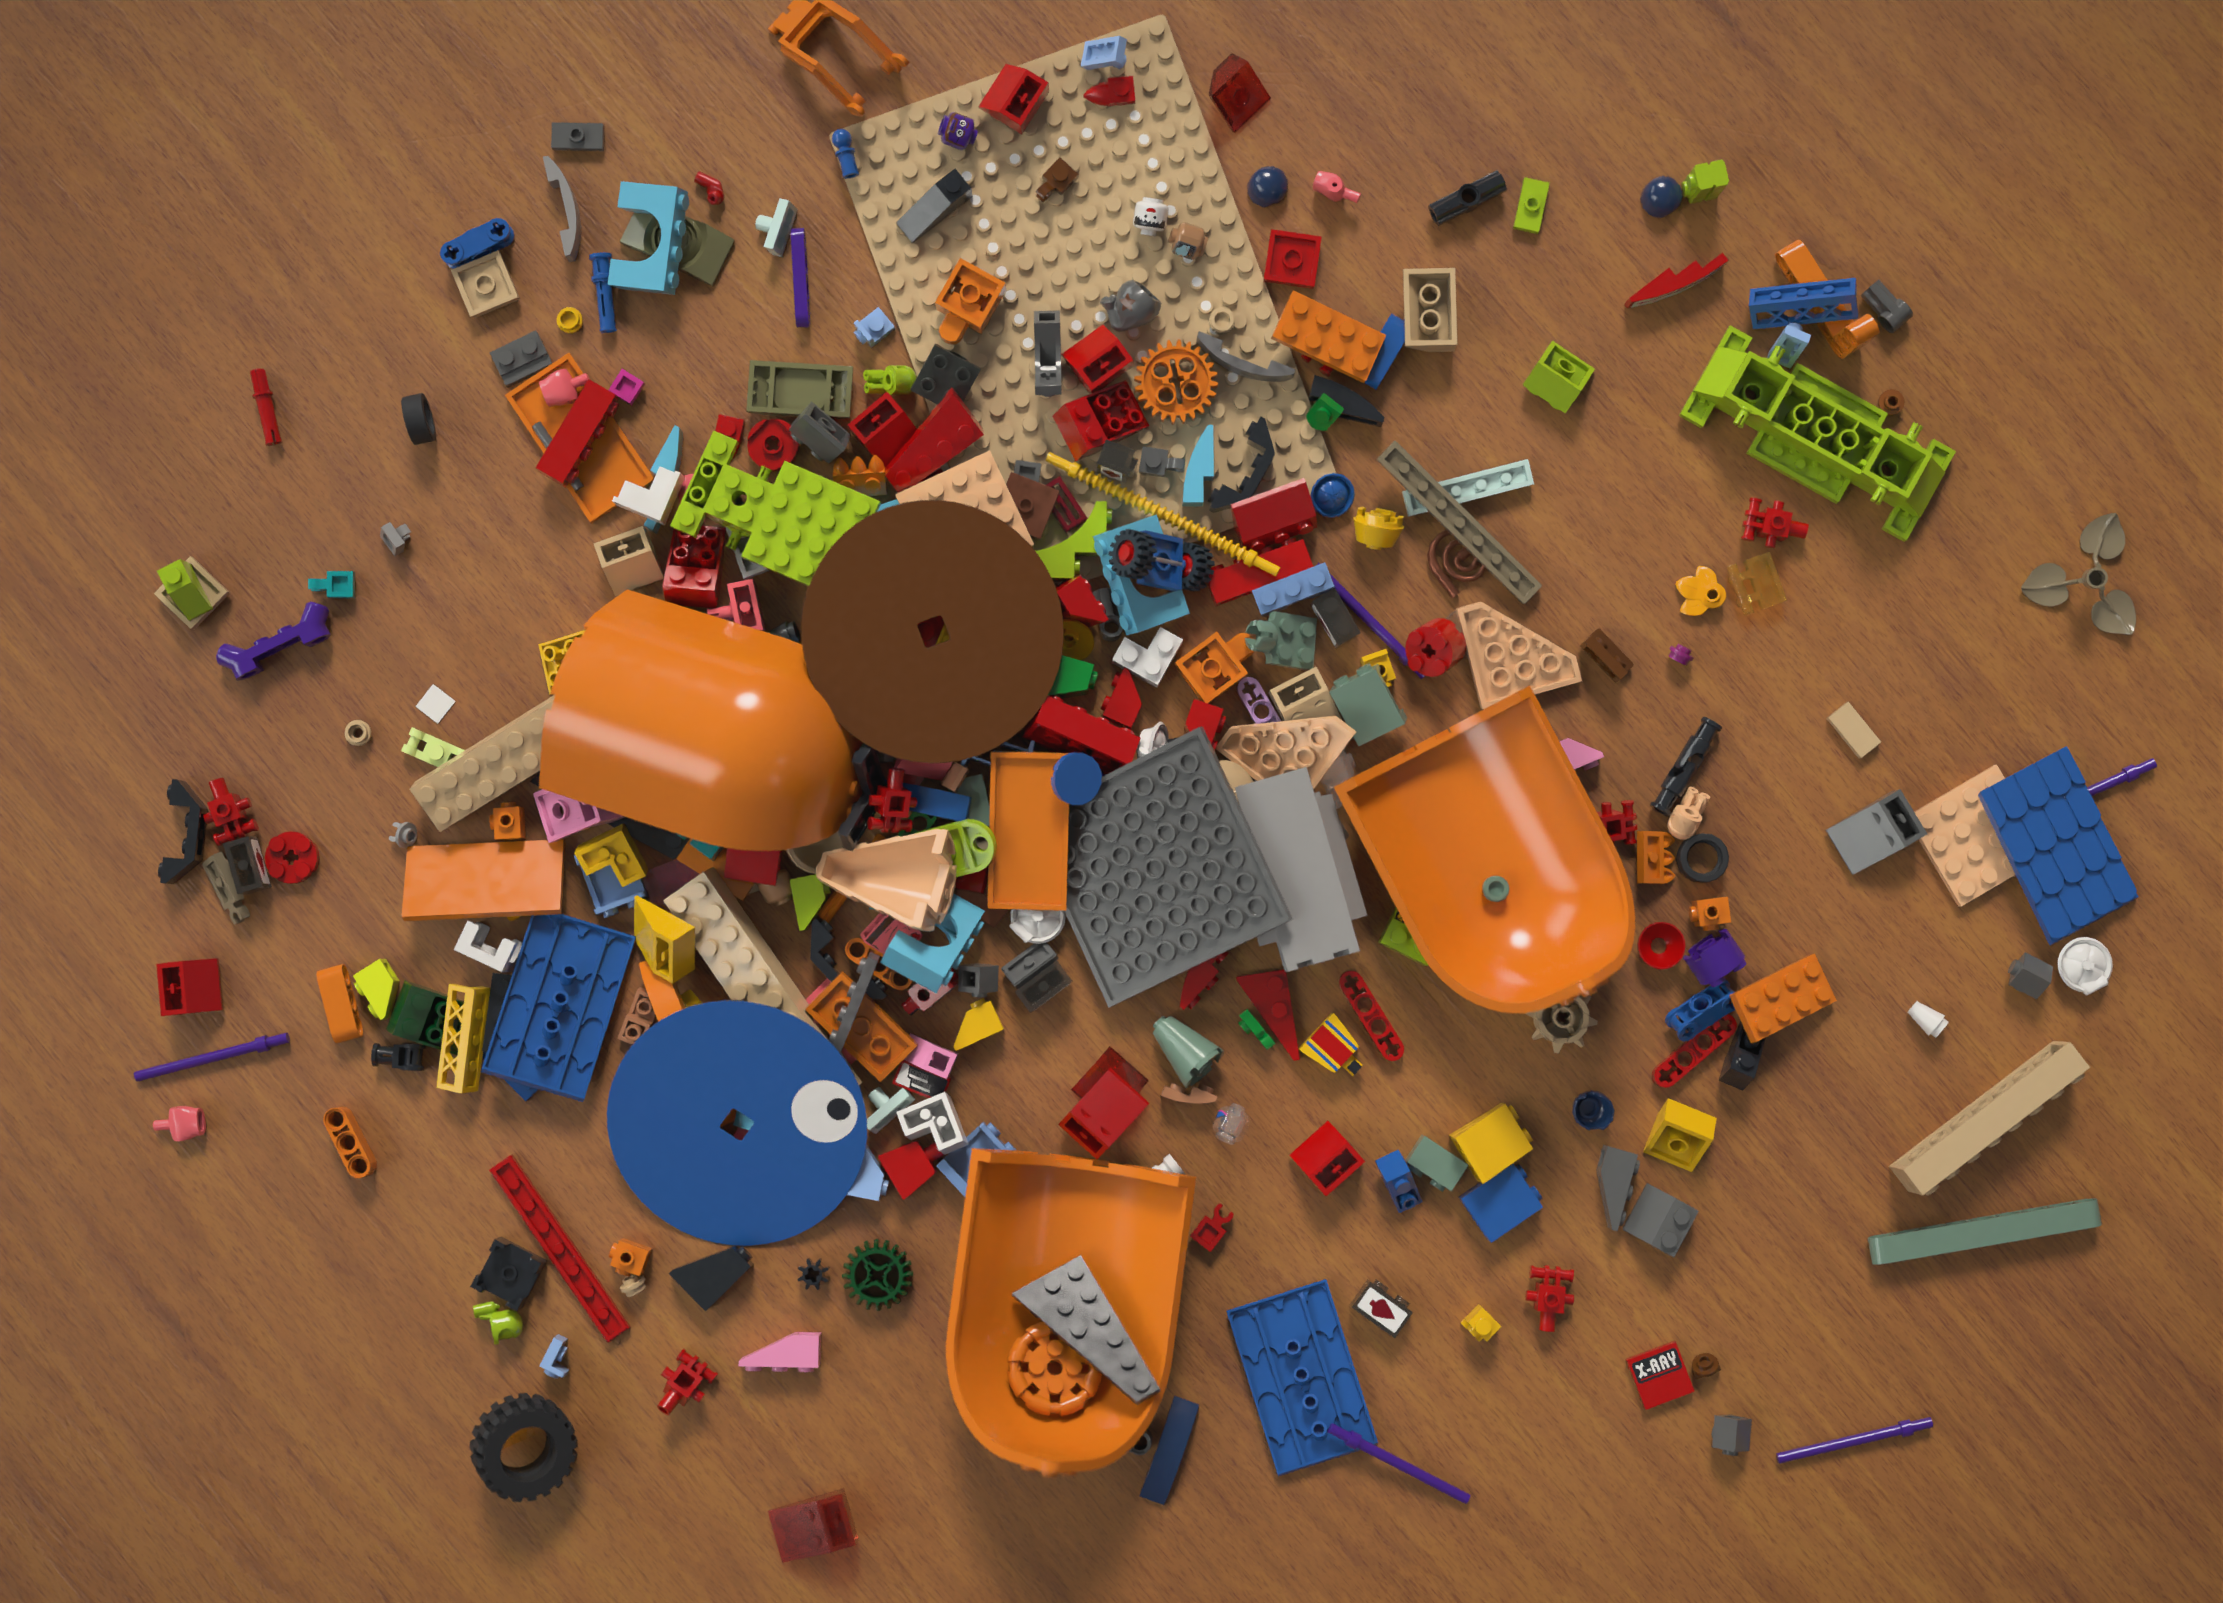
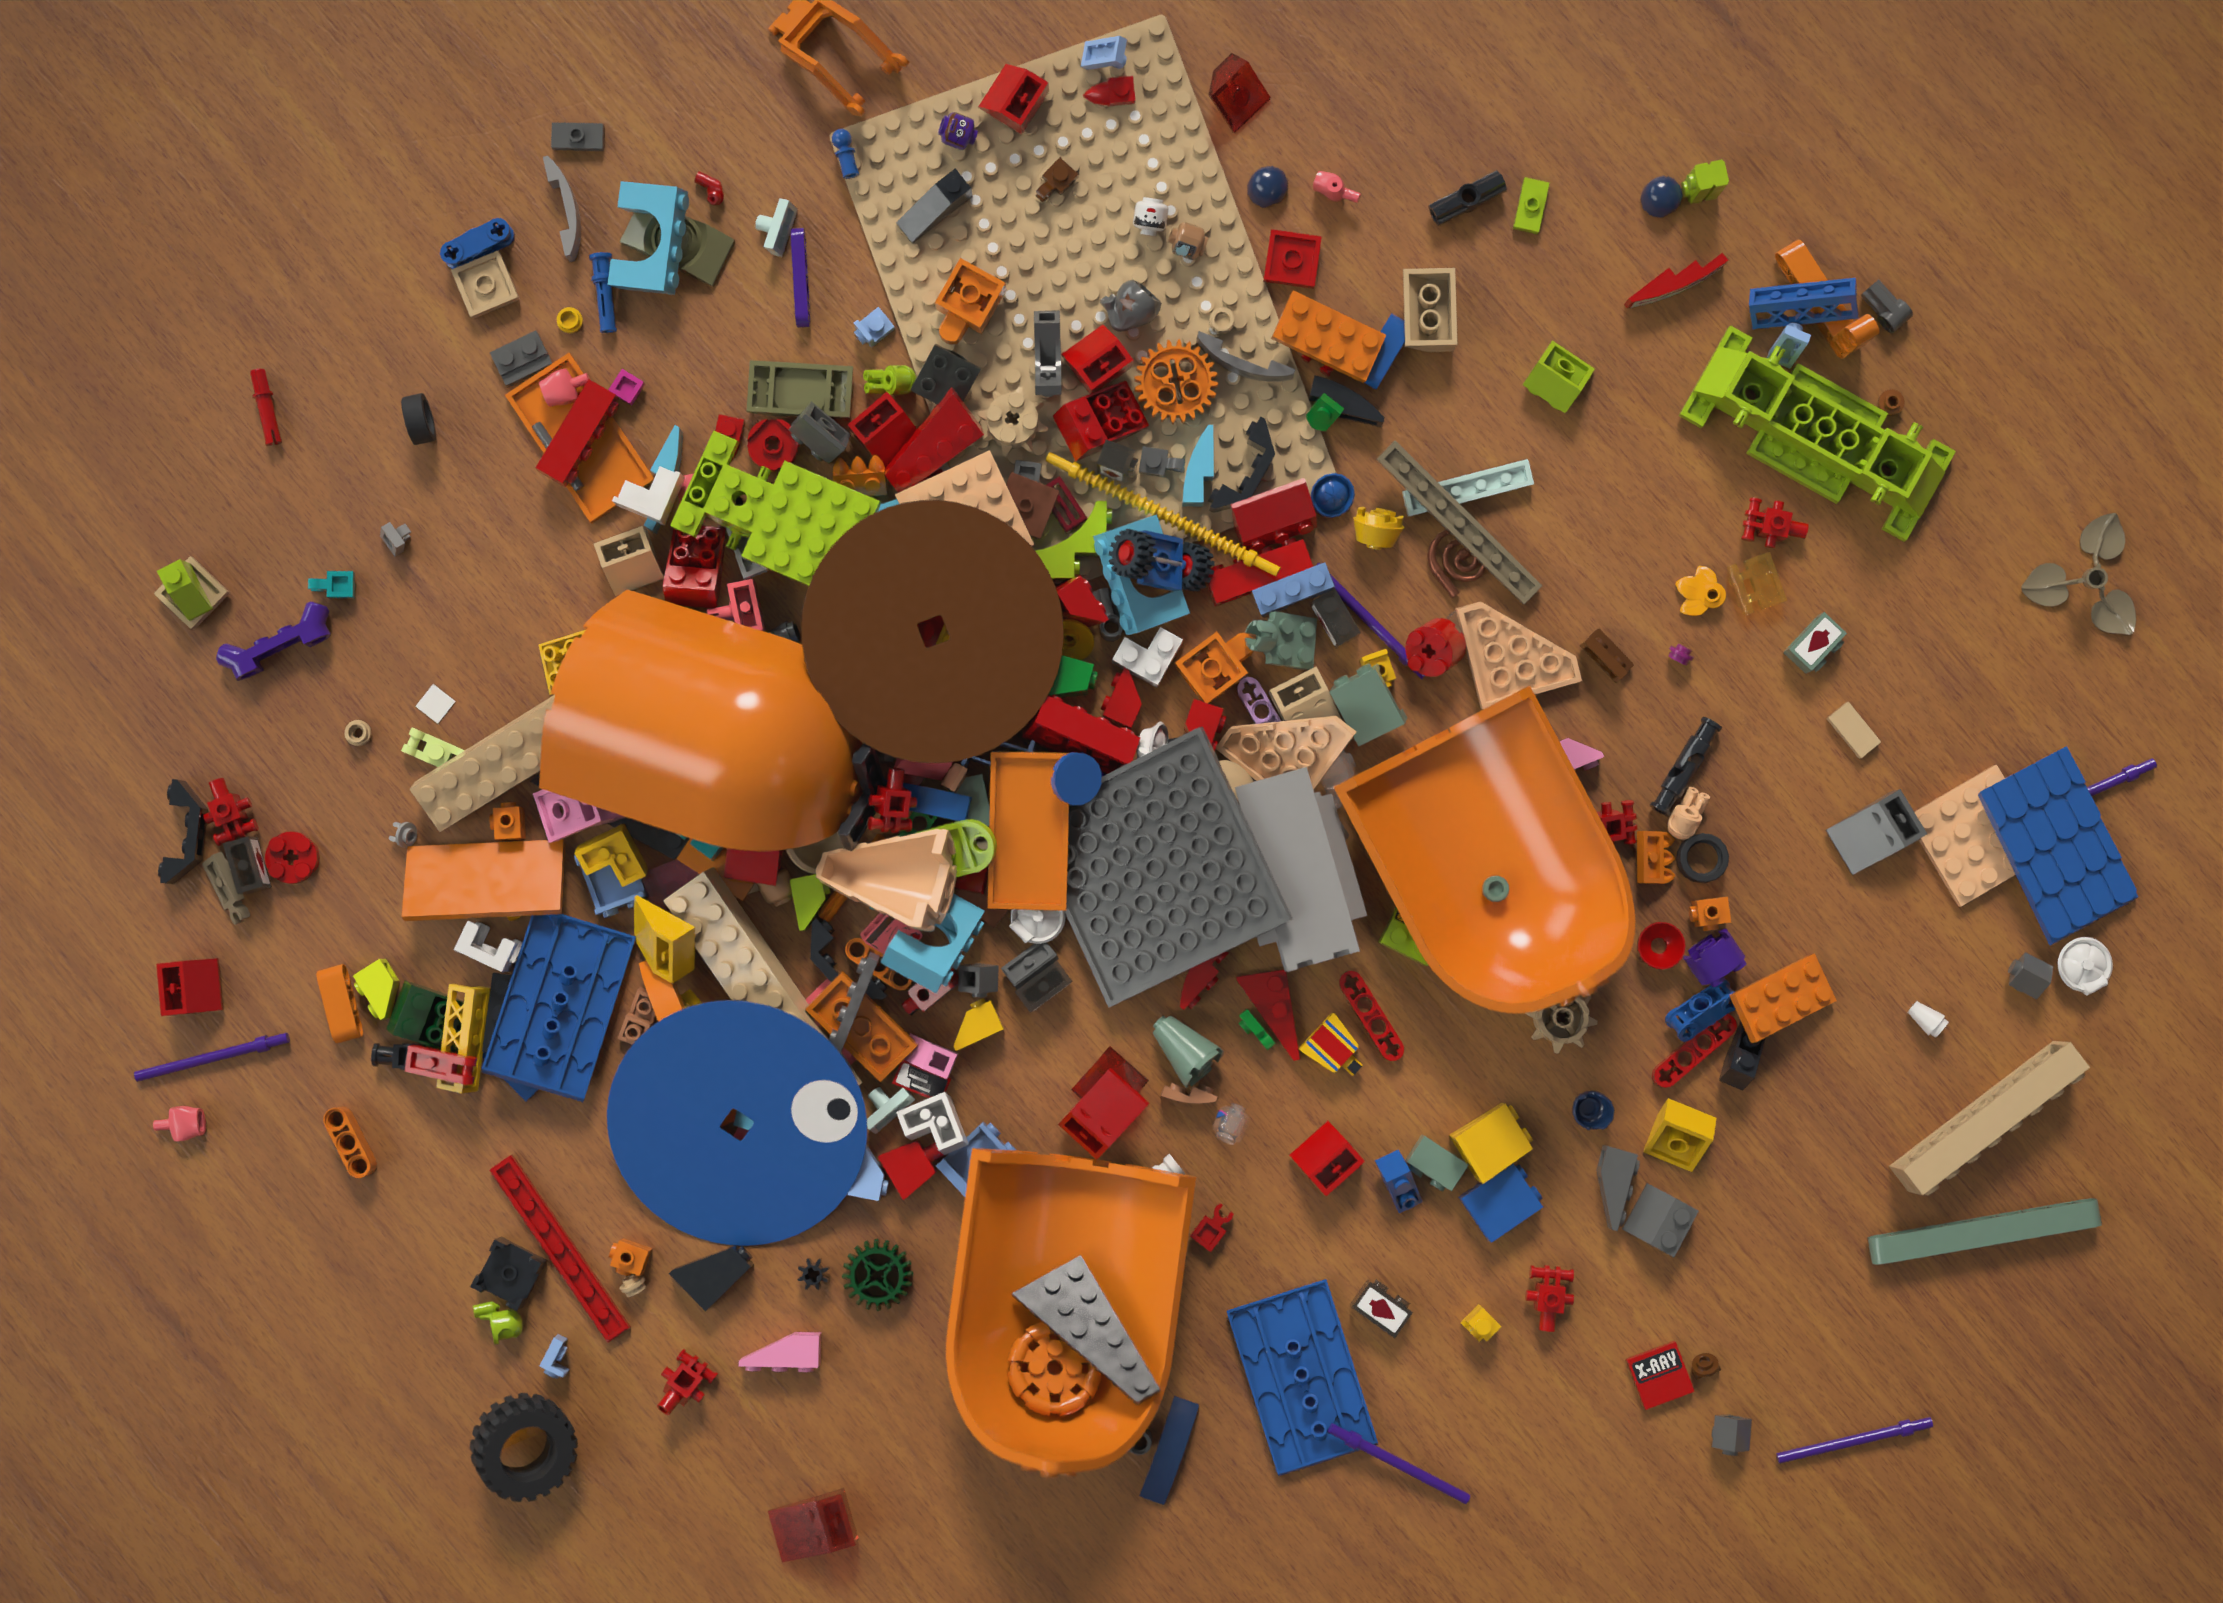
(440, 1064): none -> plate
(1010, 435): none -> tan brick
(1815, 643): none -> brick

